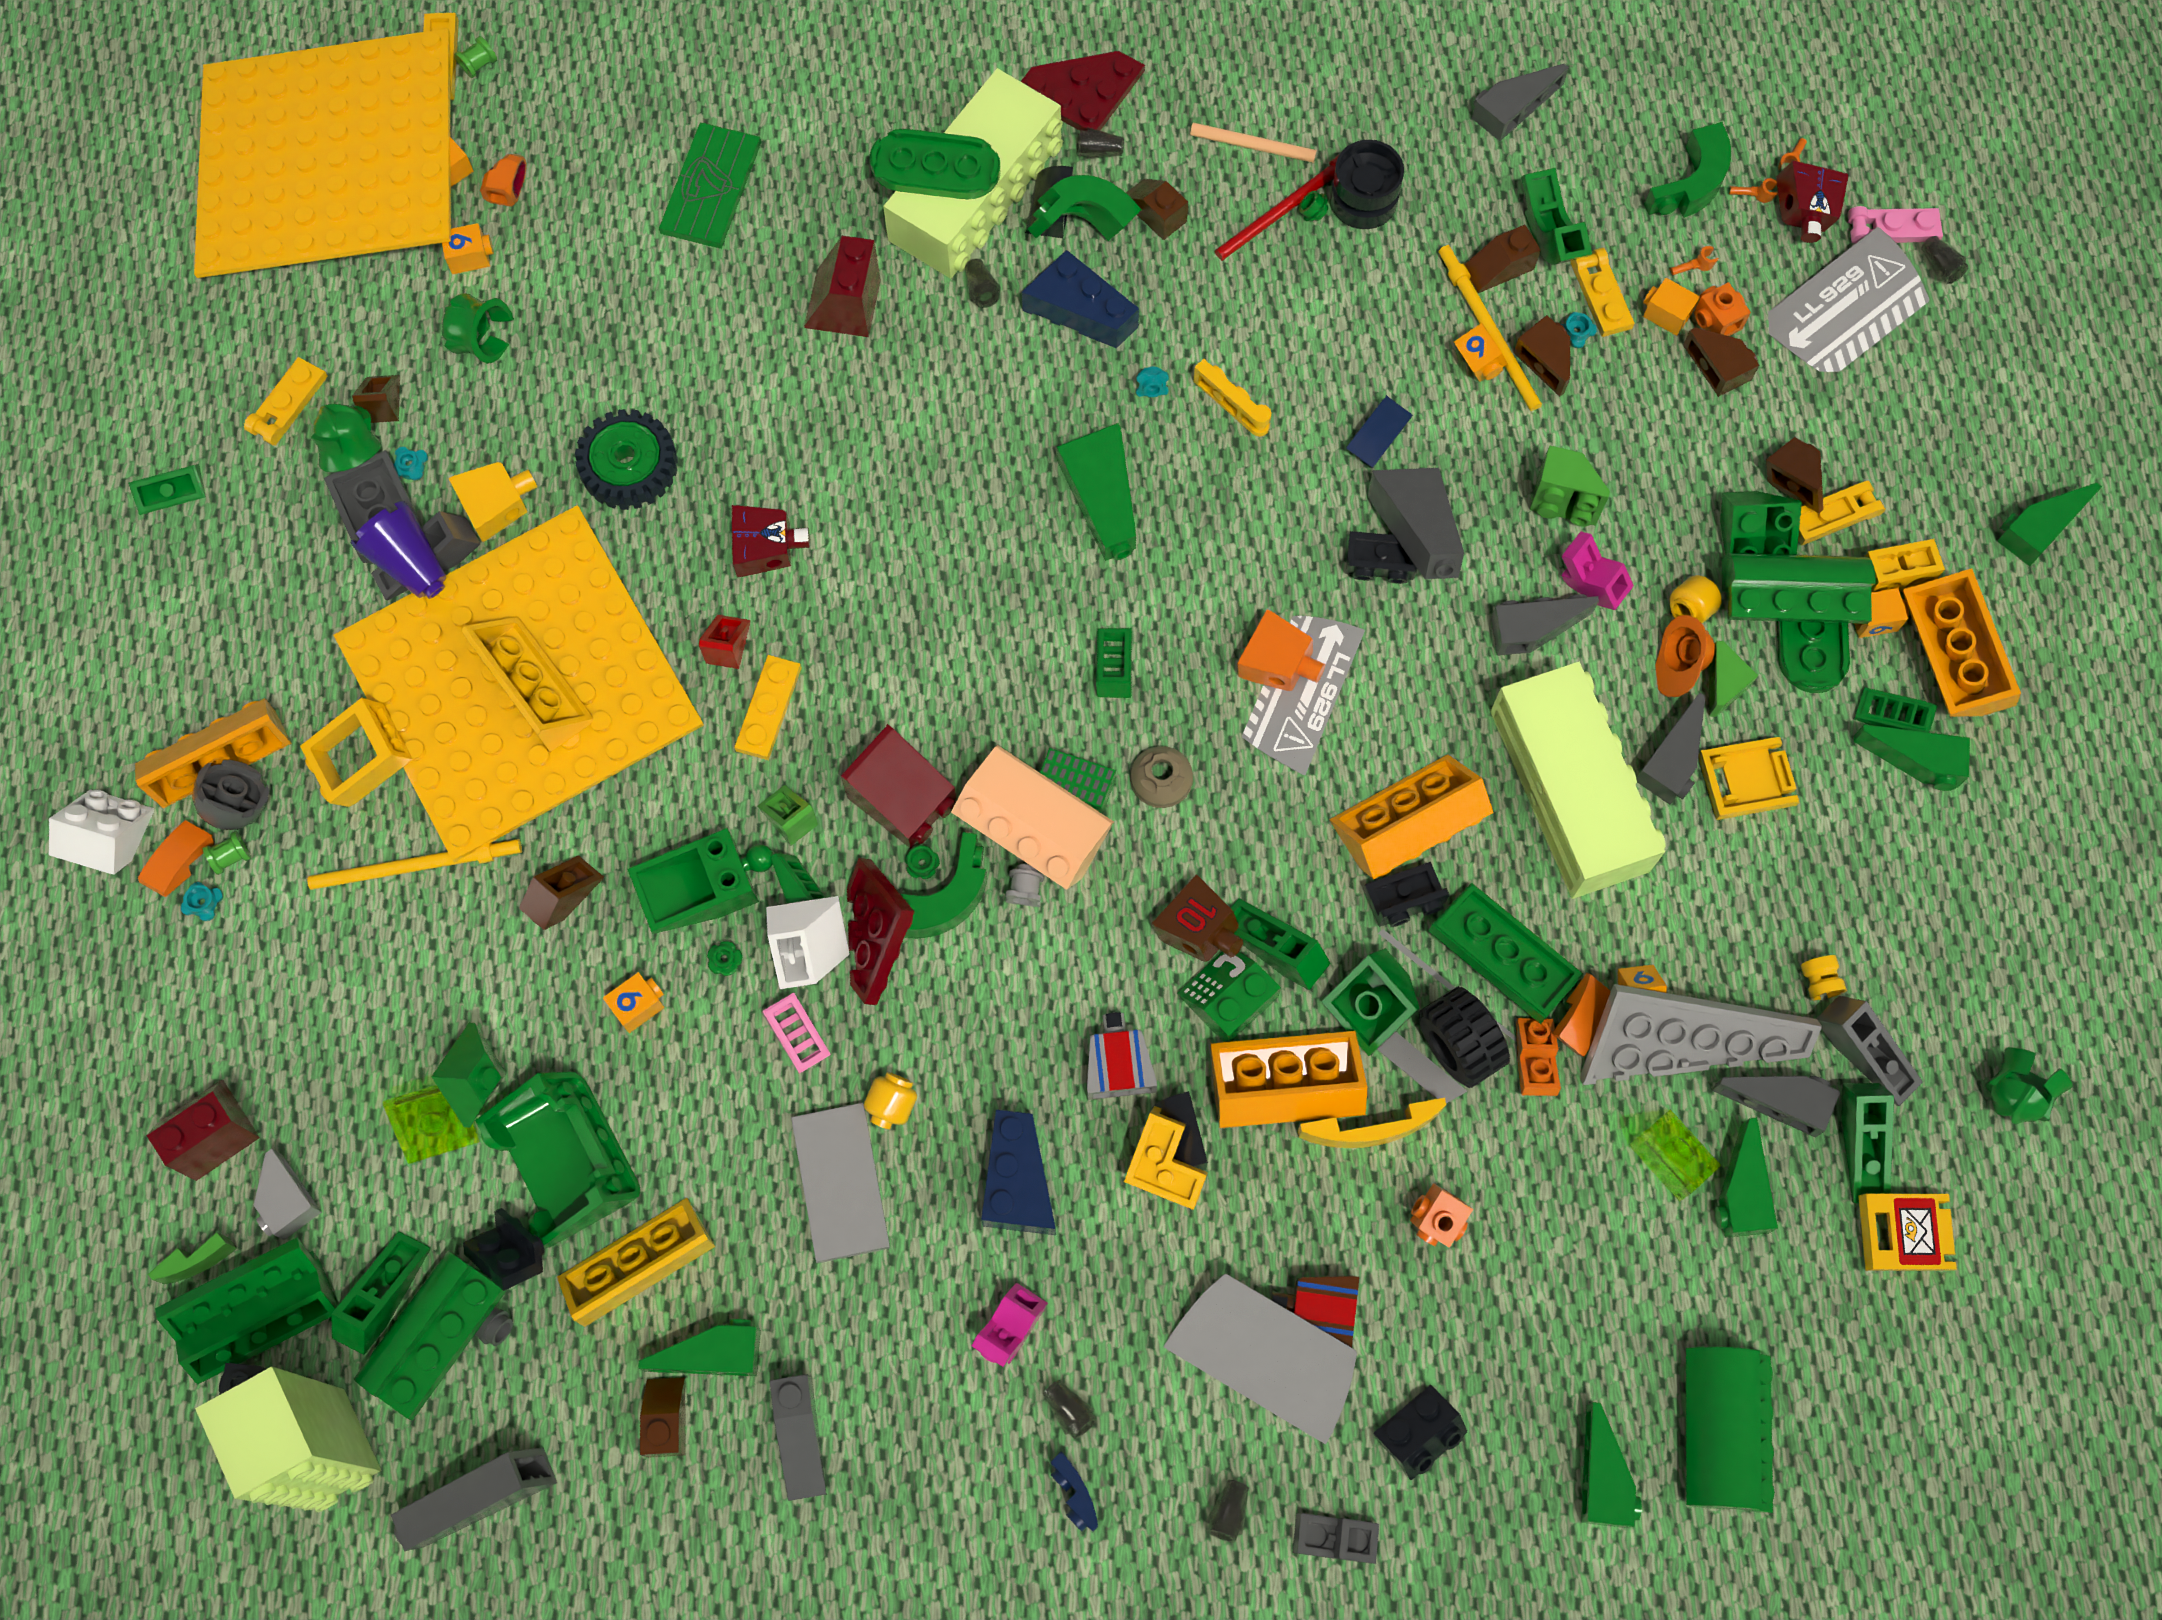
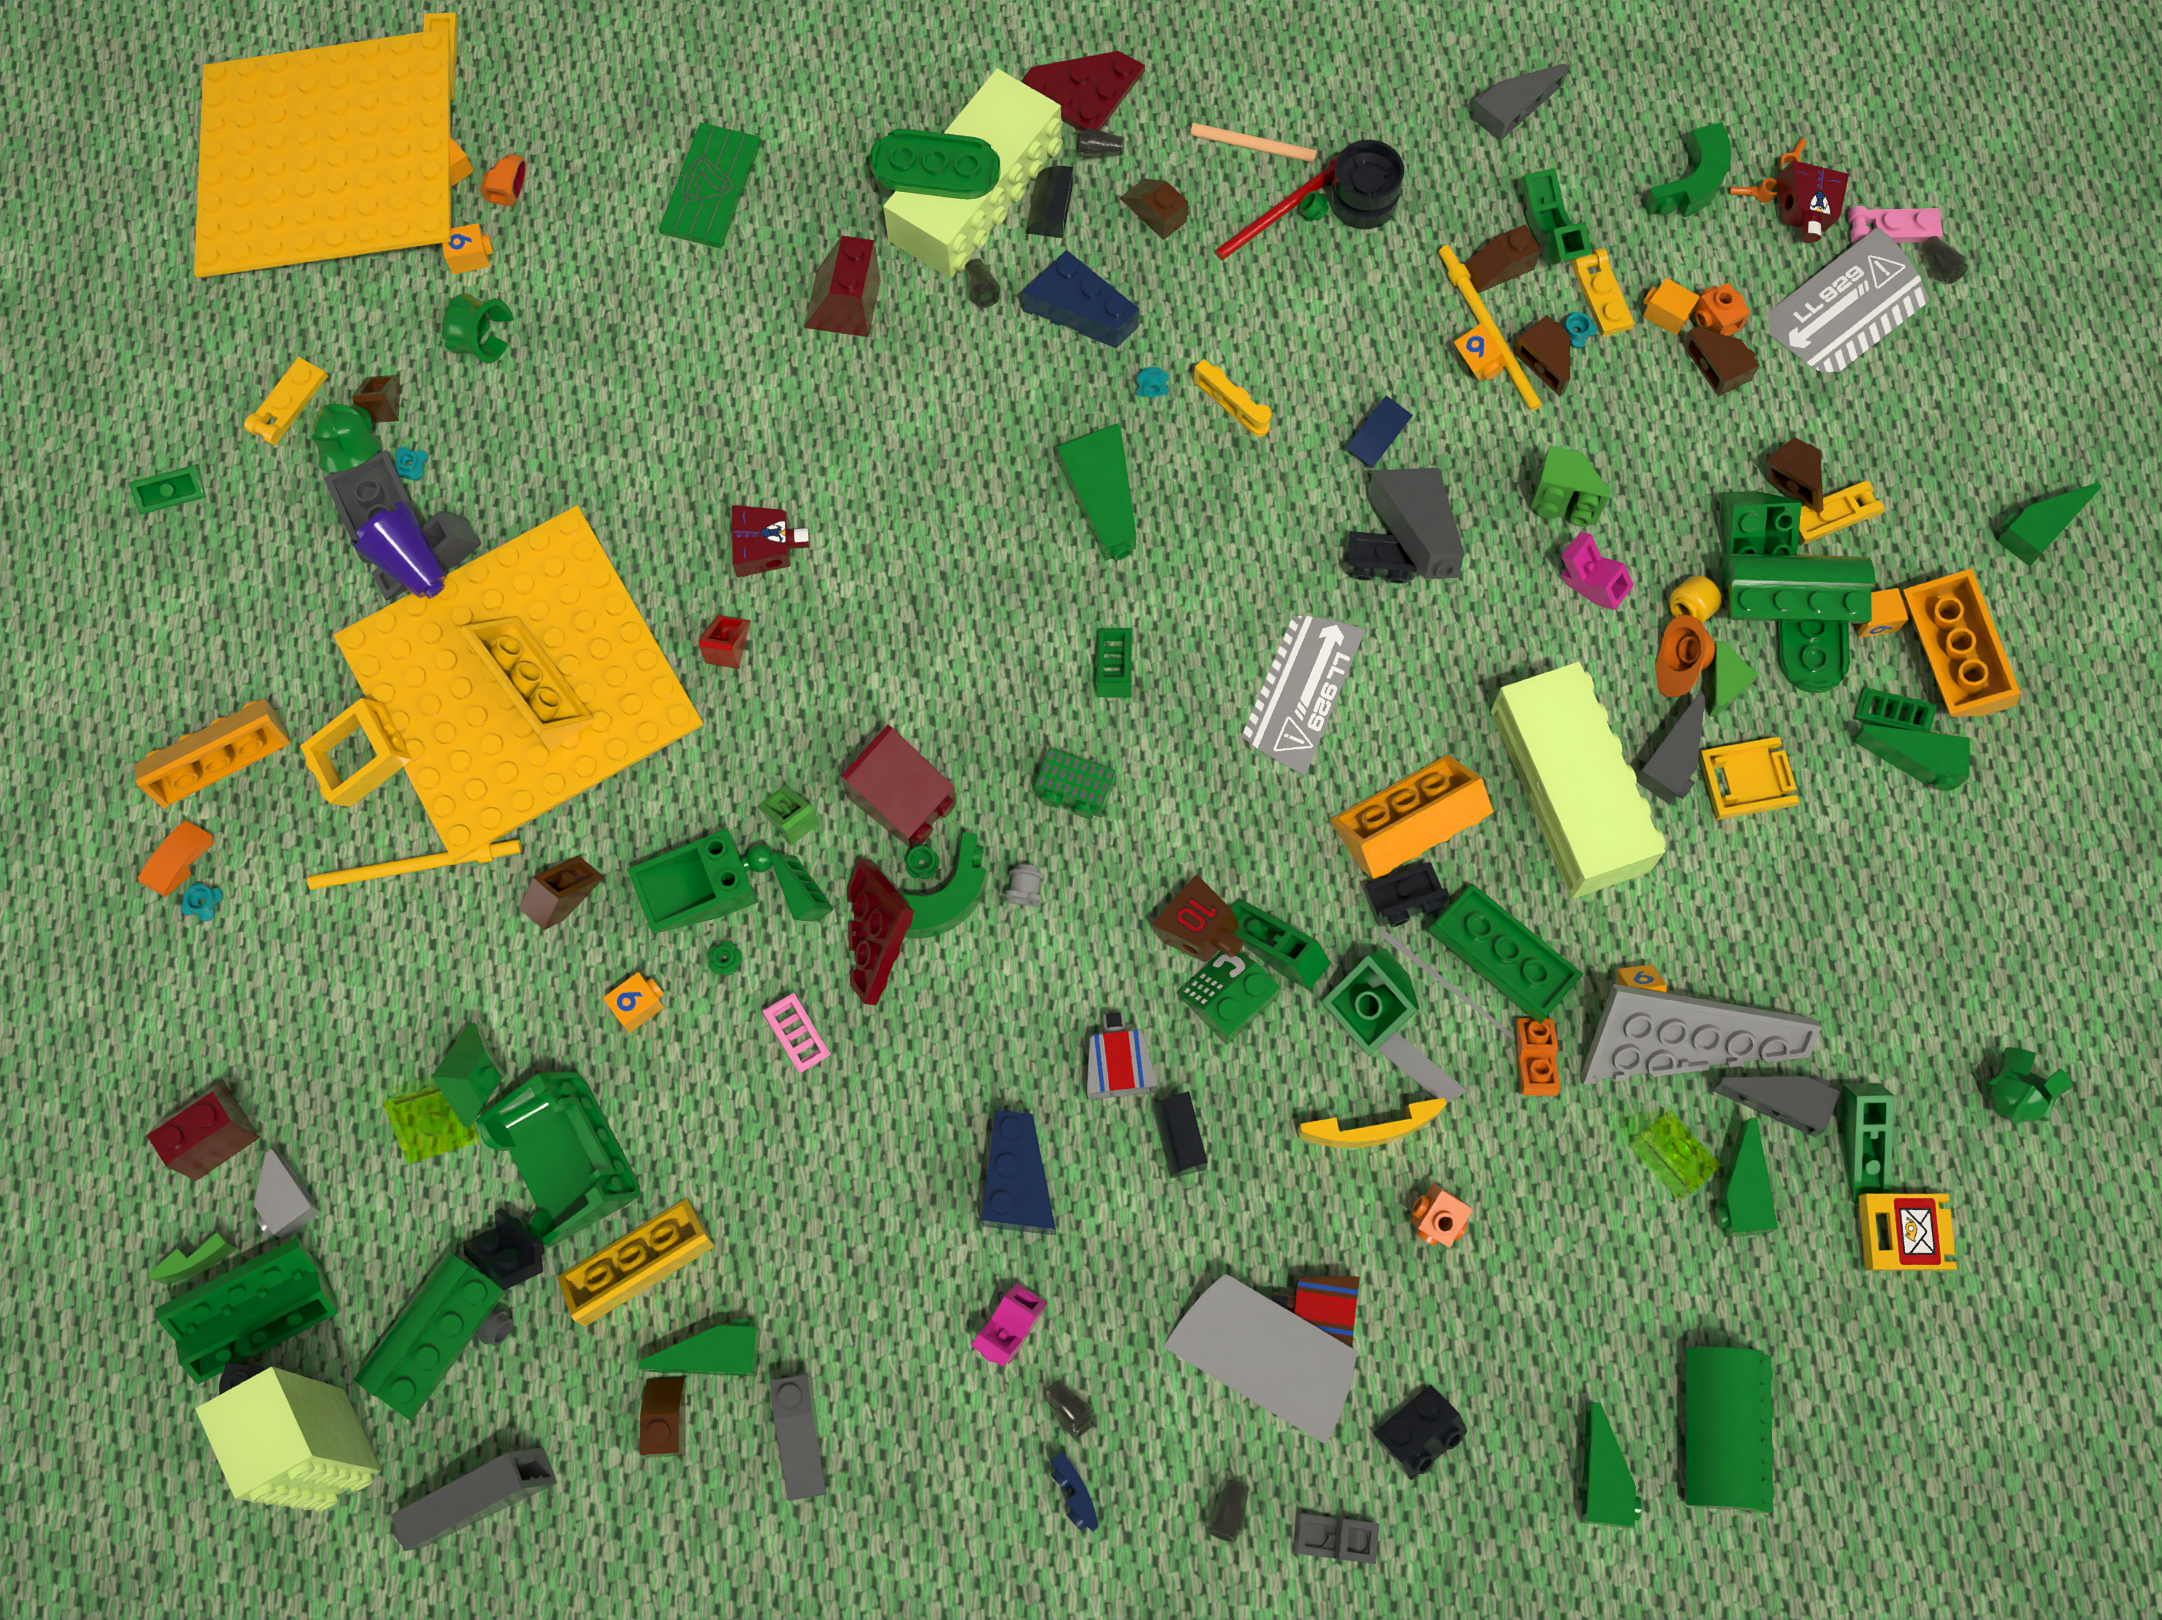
(98, 831): white slope -> none
(226, 853): bright green bush -> none
(229, 795): dark grey cylinder -> none
(377, 1294): green slope -> none
(475, 57): bright green bush -> none
(492, 497): yellow torso -> none
(622, 437): wheel -> none
(768, 707): yellow plate -> none
(806, 940): white slope -> none
(840, 1183): light grey tile -> none
(890, 1100): yellow head -> none
(1032, 817): light nougat slope -> none
(1089, 198): green arch -> none
(1154, 1165): yellow panel -> none
(1161, 792): dark tan piece -> none
(1279, 655): orange torso -> none
(1288, 1079): light orange slope -> none
(1464, 1037): black tyre -> none
(1528, 626): dark grey slope -> none
(1582, 1019): orange slope -> none
(1700, 262): orange hand -> none
(1823, 977): yellow wheel -> none
(1869, 1046): dark grey slope -> none
(1906, 565): yellow brick -> none

